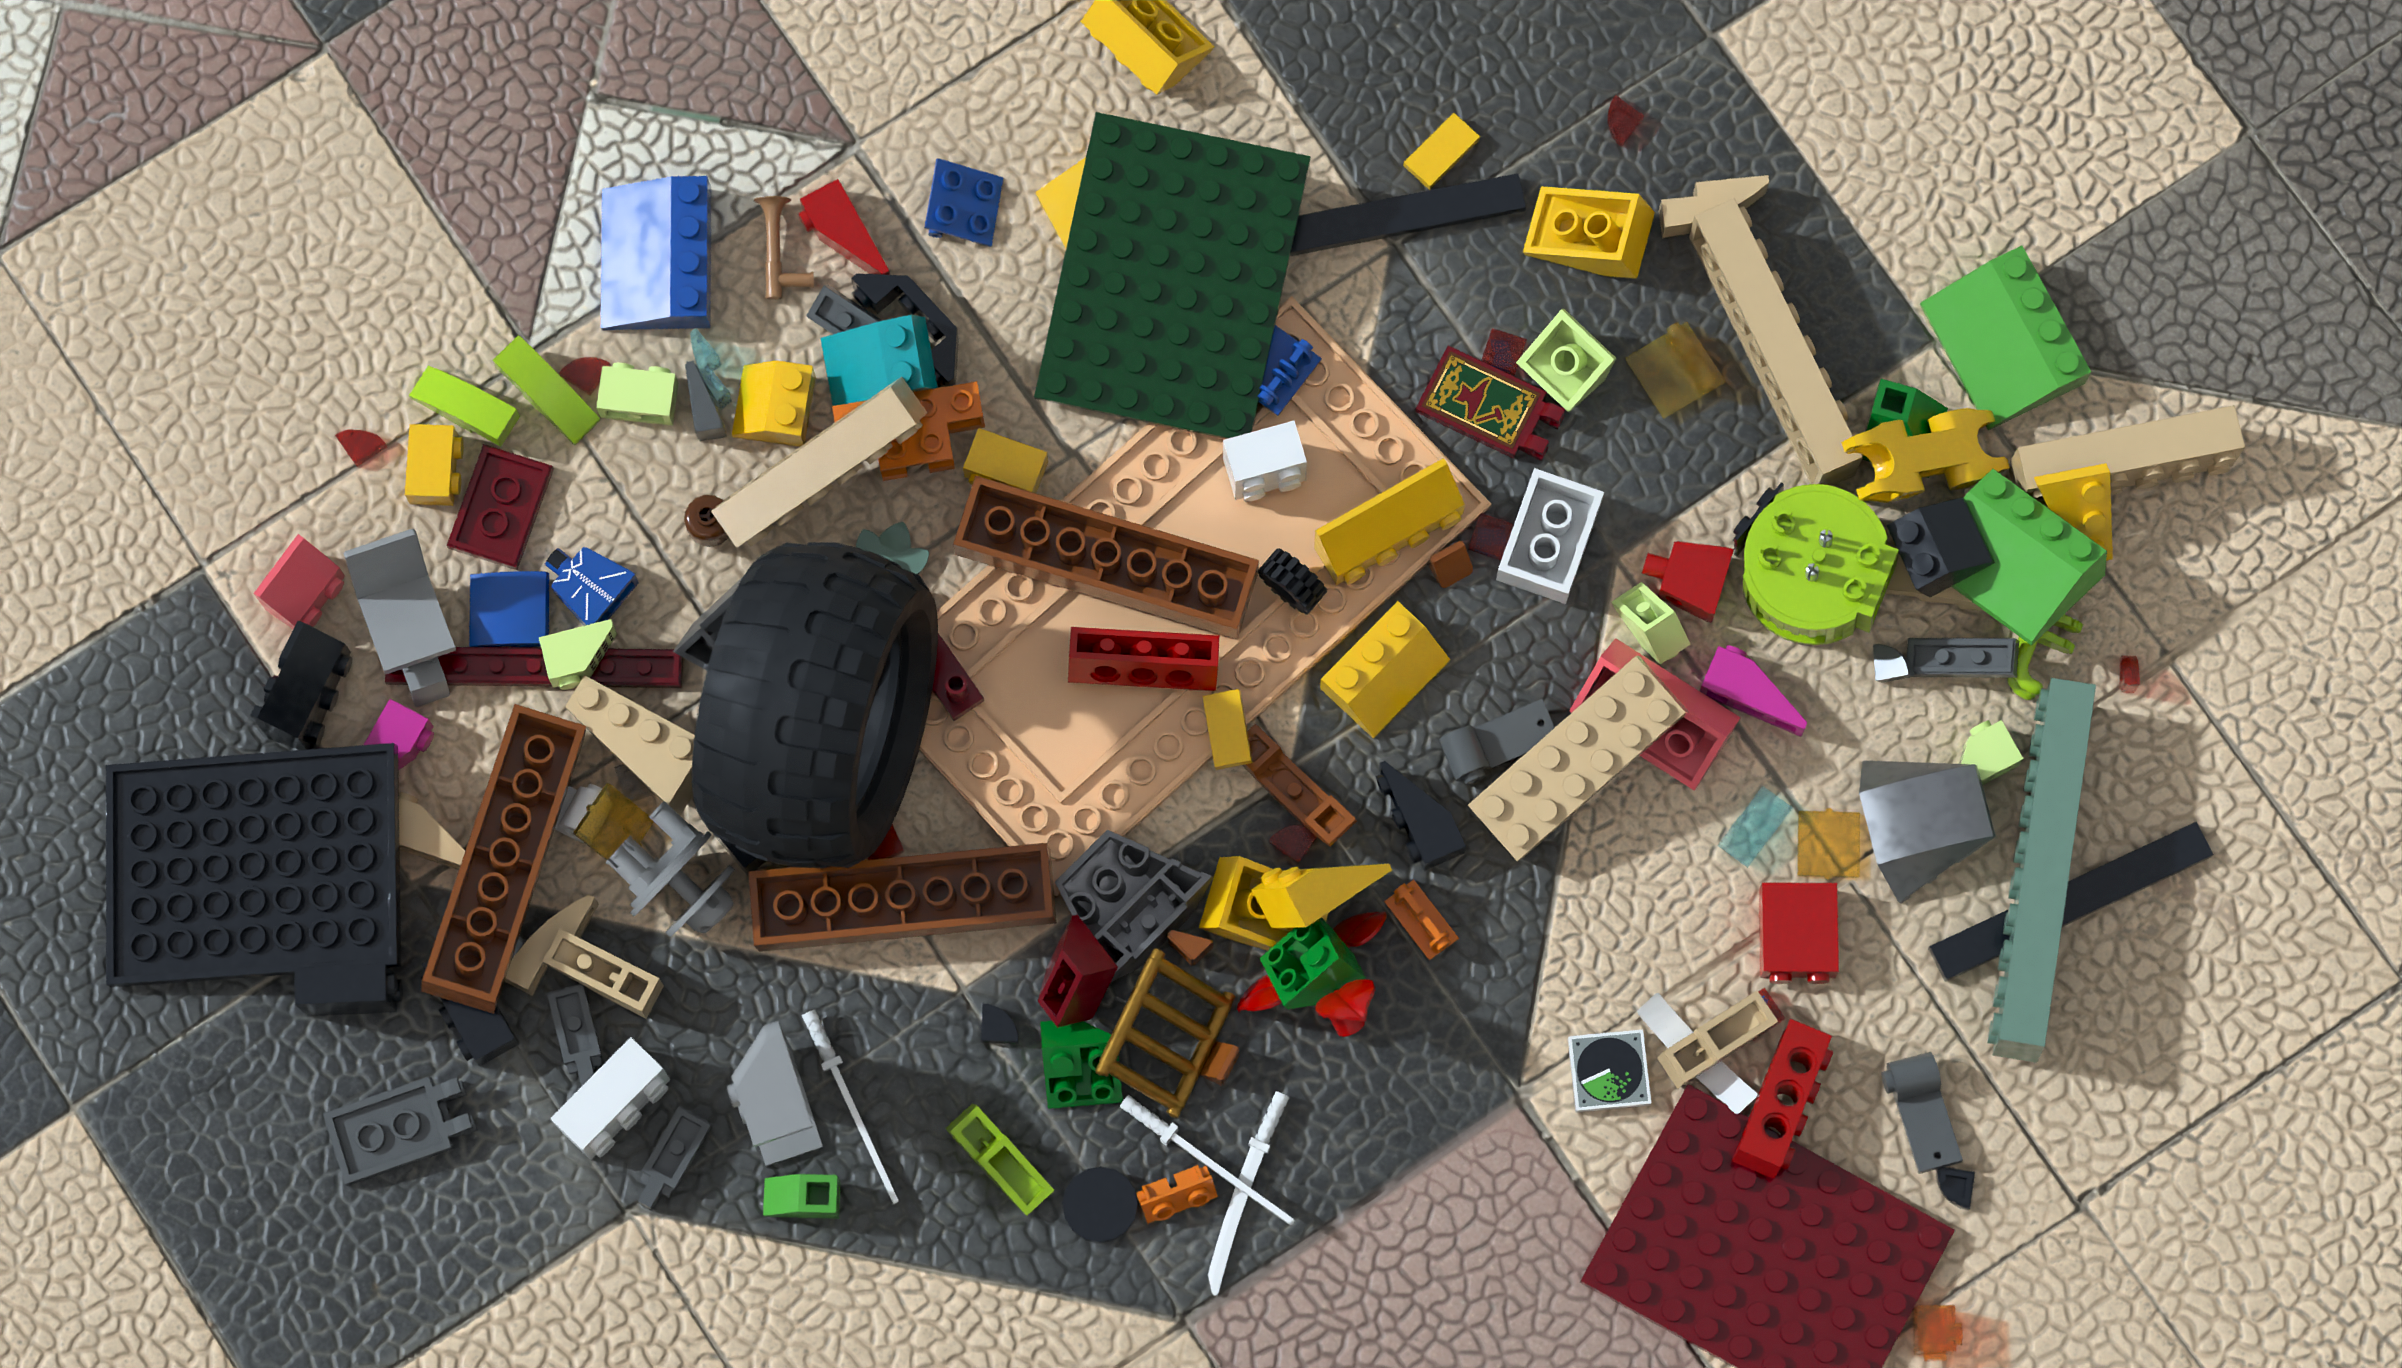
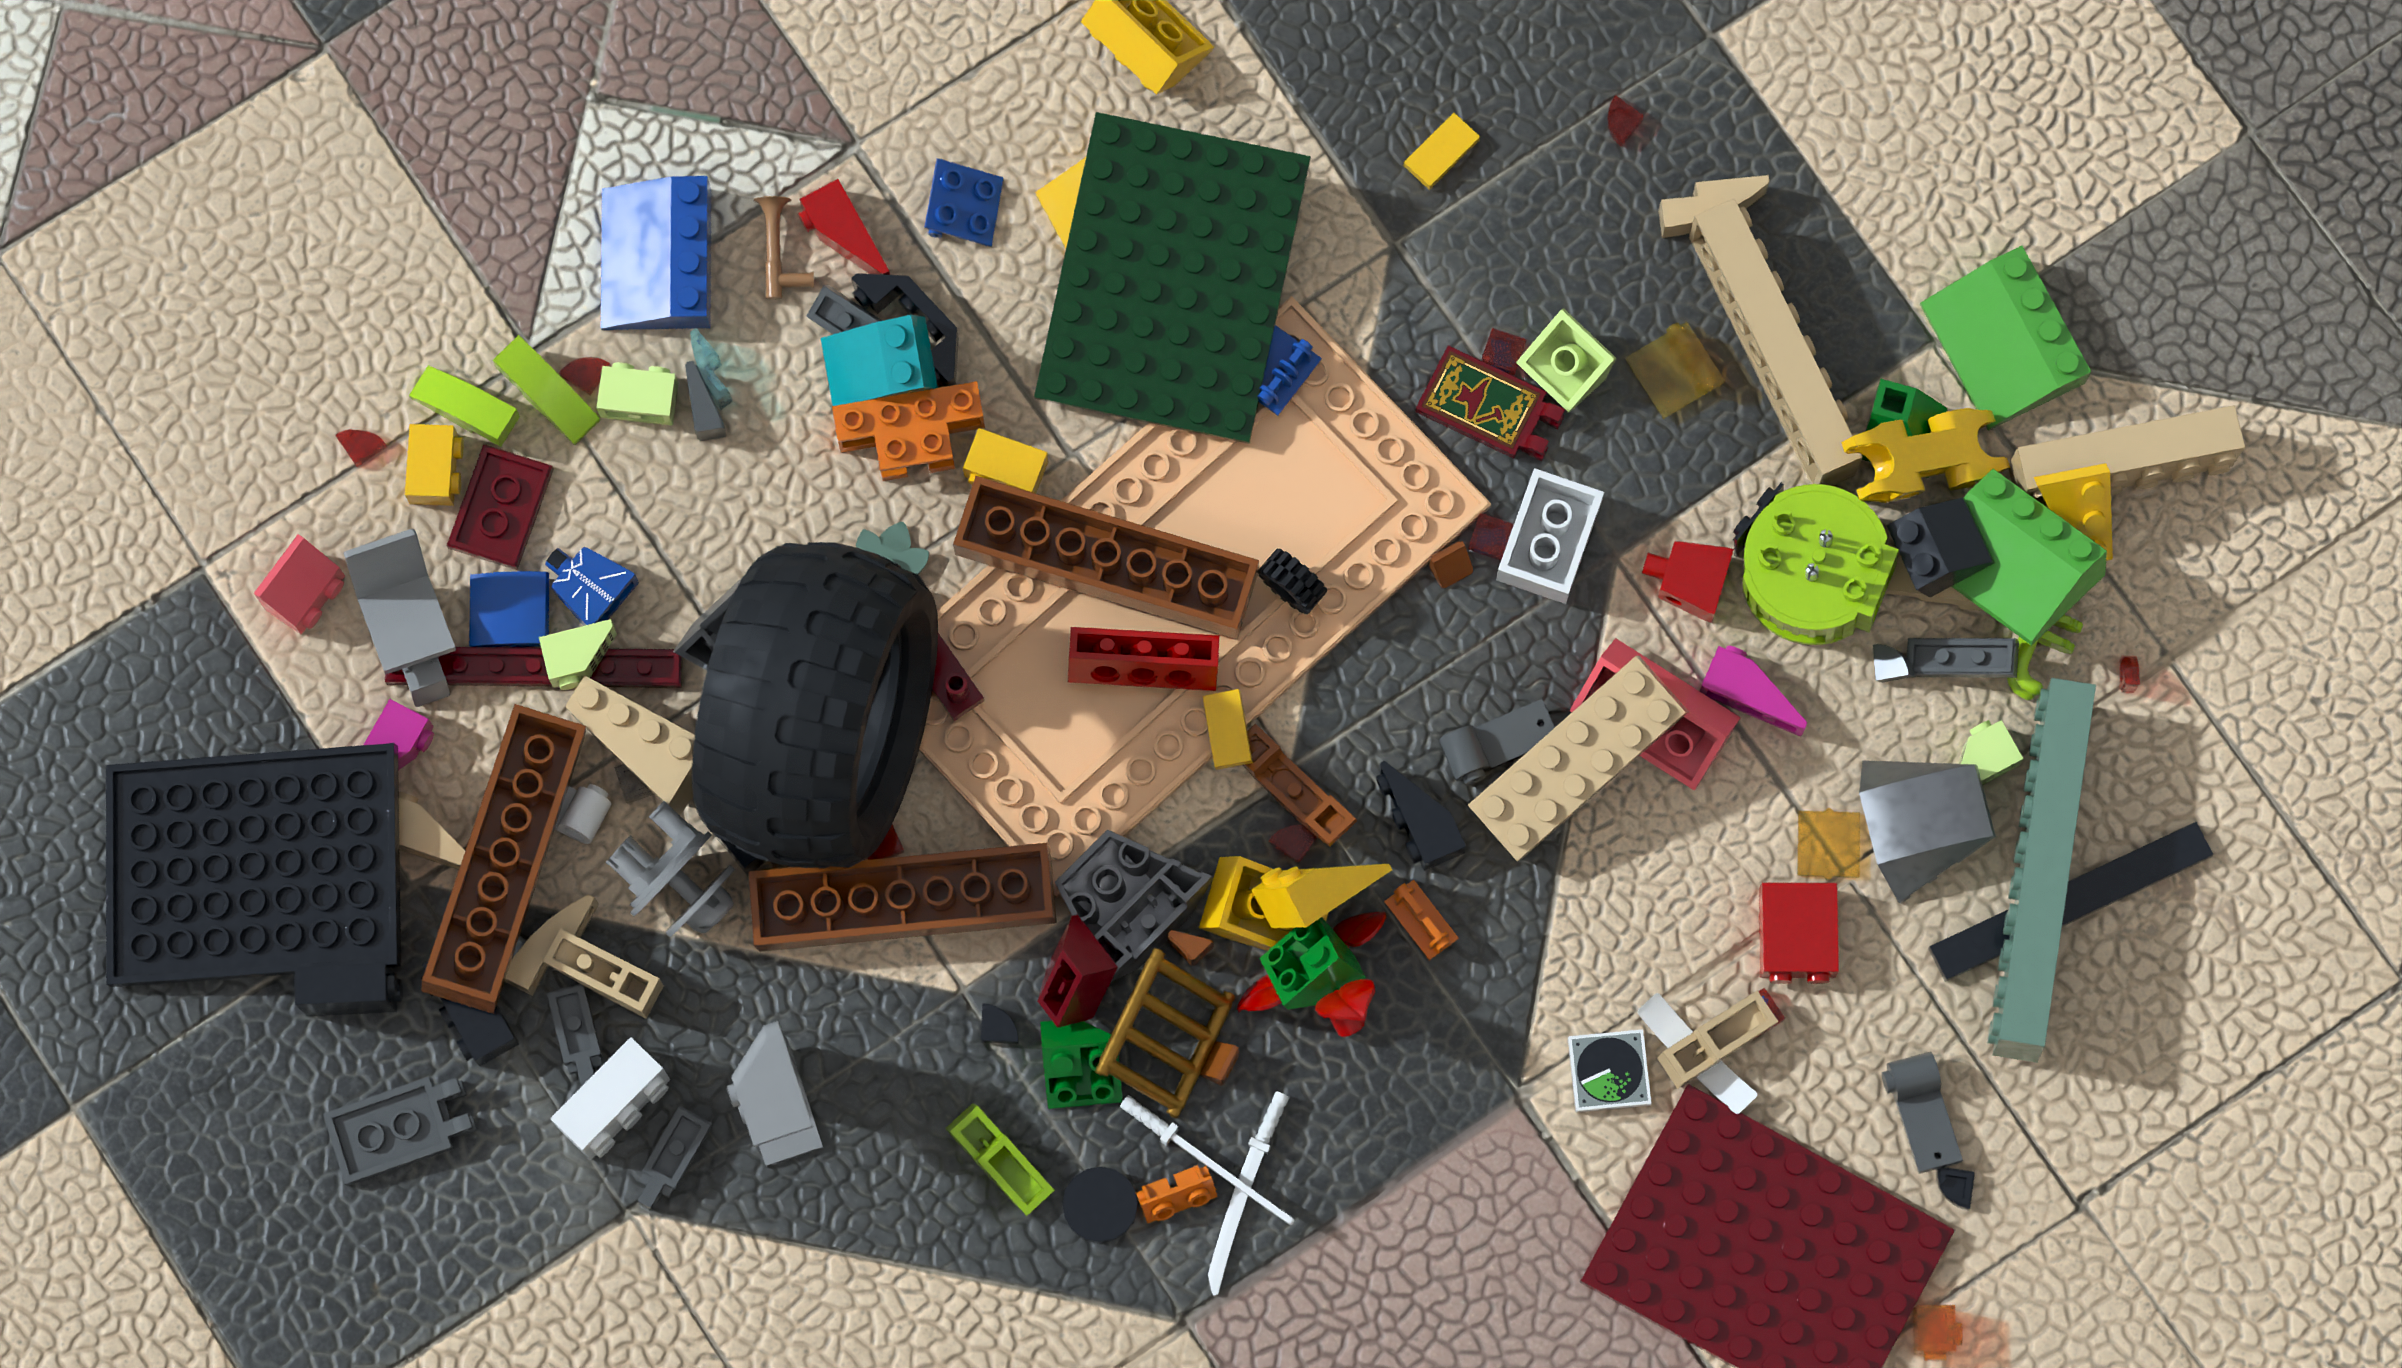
(303, 689): black wedge -> none
(611, 822): clear yellow piece -> none
(708, 532): reddish brown head -> none
(774, 402): yellow slope -> none
(802, 1196): bright green slope -> none
(813, 466): tan brick -> none
(831, 1062): white sword -> none
(1265, 461): white brick -> none
(1384, 670): yellow slope -> none
(1389, 523): yellow slope -> none
(1408, 214): black tile -> none
(1590, 230): yellow slope -> none
(1651, 623): yellowish green slope -> none
(1755, 826): clear light blue slope -> none
(1756, 1148): red brick -> none

